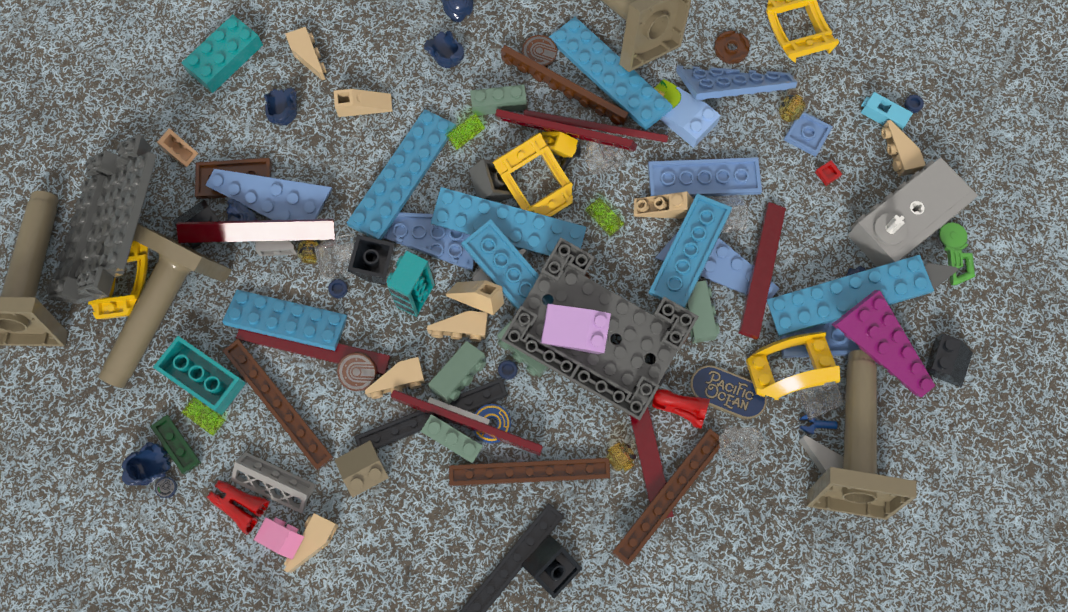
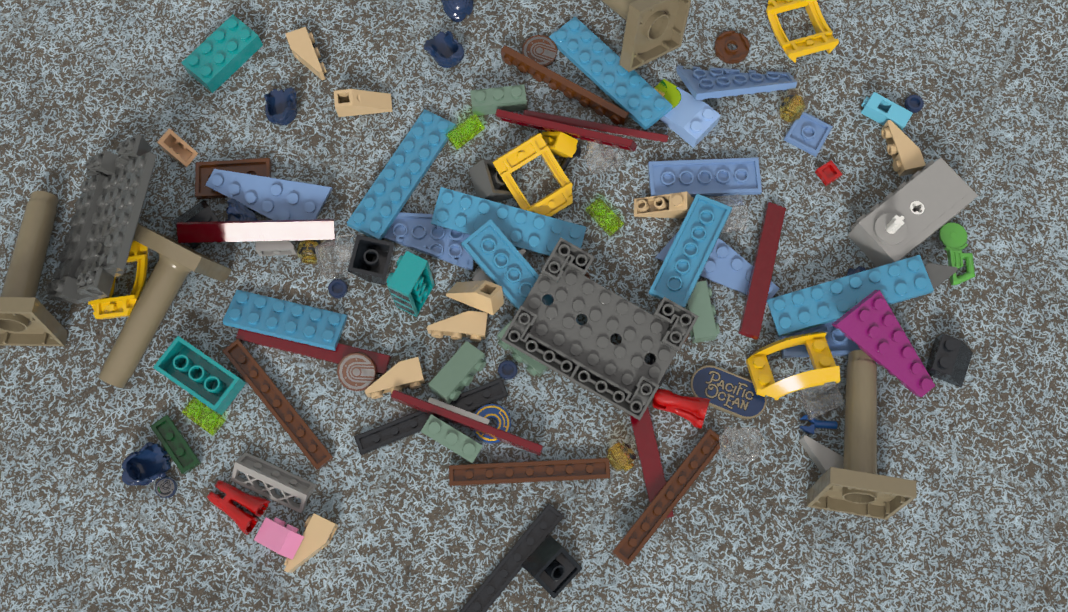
(361, 468): dark tan slope -> none
(576, 328): lavender slope -> none

